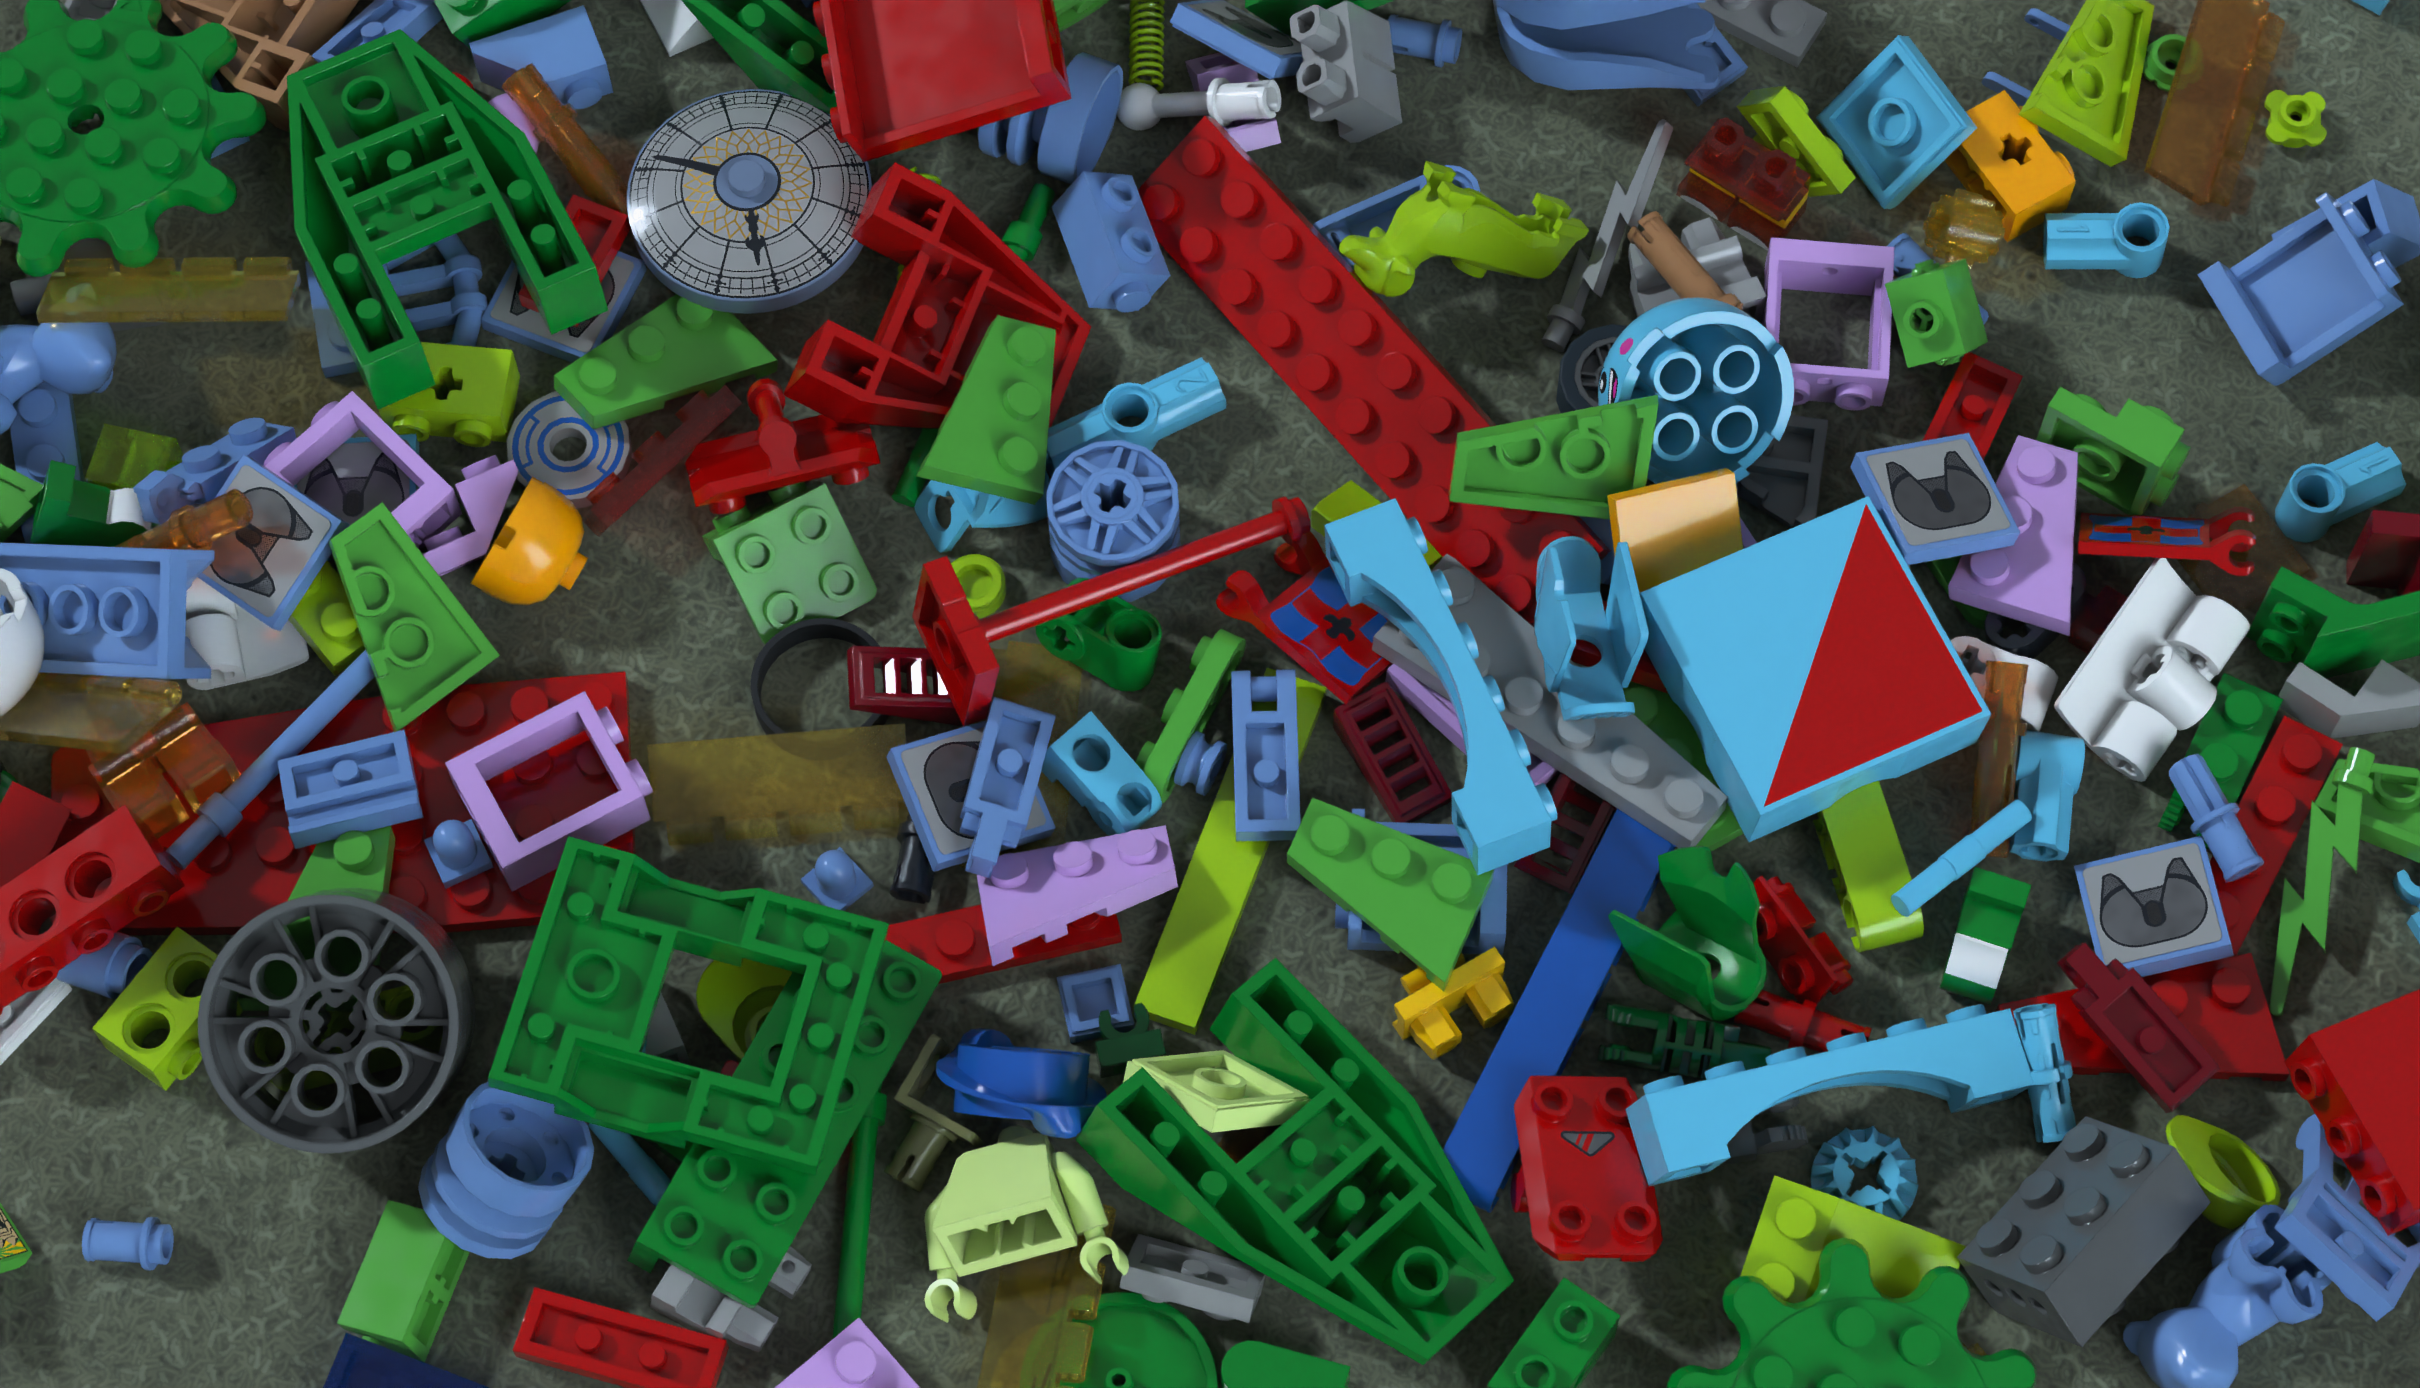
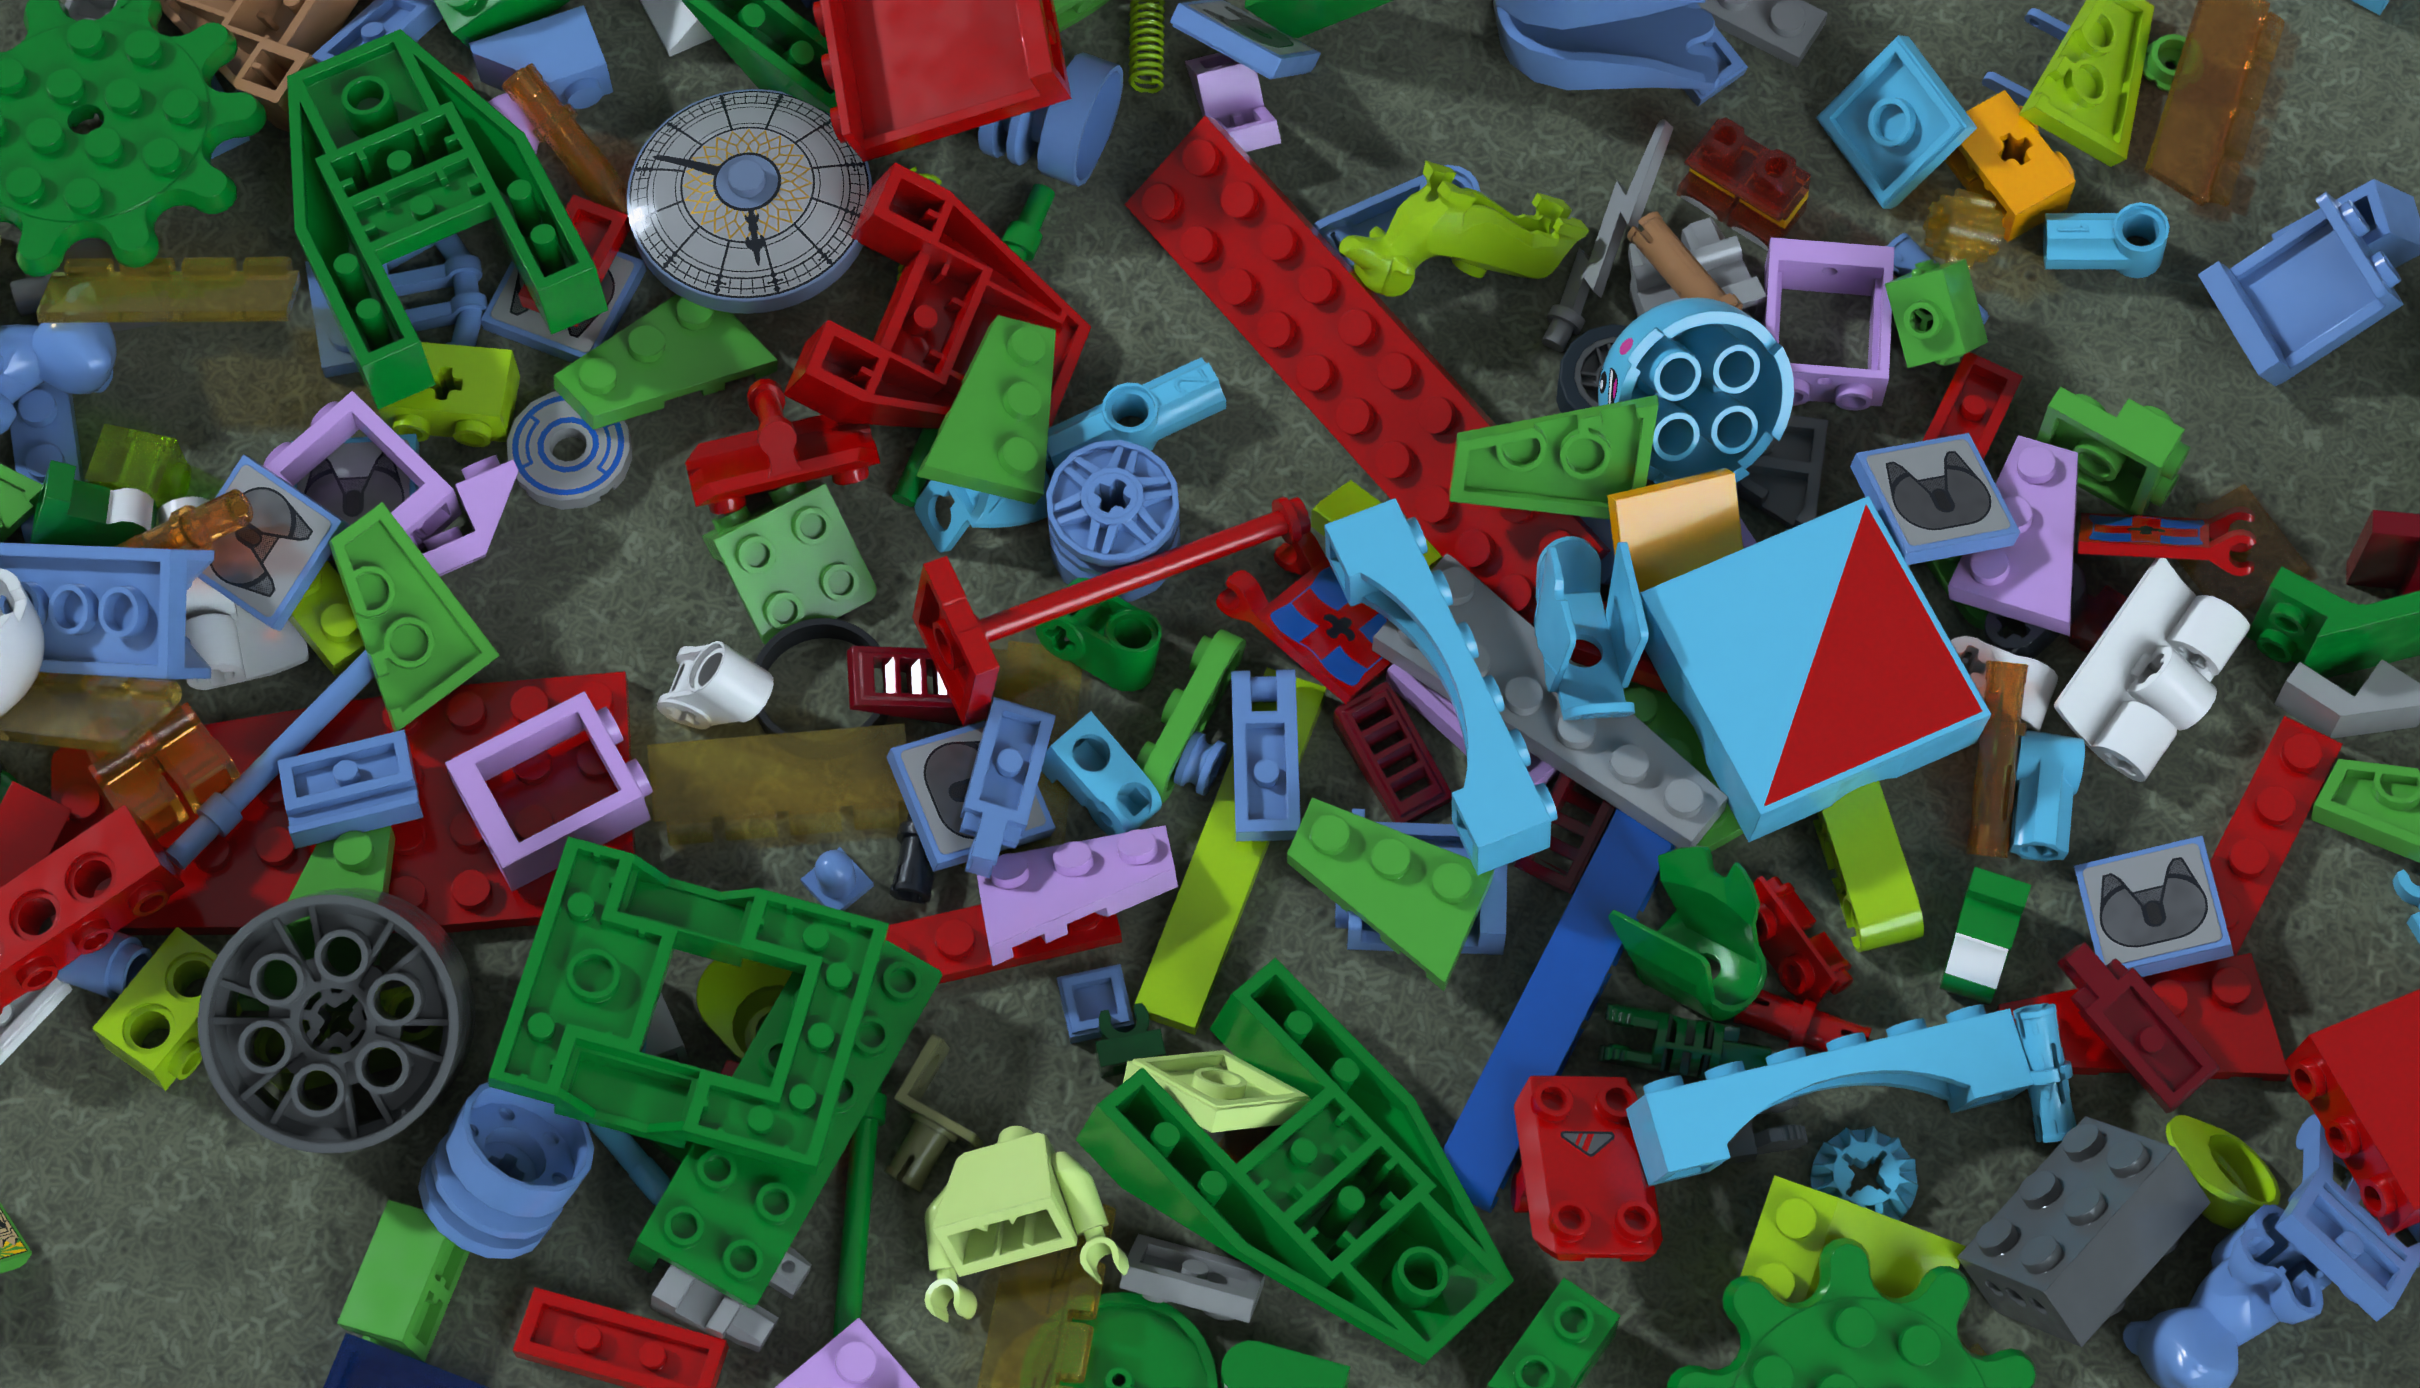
(133, 1242): medium blue pin -> none
(207, 468): medium blue hinge -> none
(457, 851): medium blue piece -> none
(534, 548): light orange cylinder -> none
(658, 457): clear red plate -> none
(715, 687): none -> white piece
(982, 583): lime tile -> none
(1021, 1083): blue piece -> none
(1110, 241): medium blue brick -> none
(1144, 106): white pin -> none
(1347, 69): light grey hips -> none
(1426, 39): medium blue pin -> none
(1427, 1010): yellow hips -> none
(1784, 124): lime plate -> none
(1961, 858): medium azure piece -> none
(2214, 818): medium blue axle -> none
(2228, 740): green hinge -> none
(2292, 133): lime plate -> none
(2324, 837): bright green piece -> none
(2338, 490): medium azure piece -> none

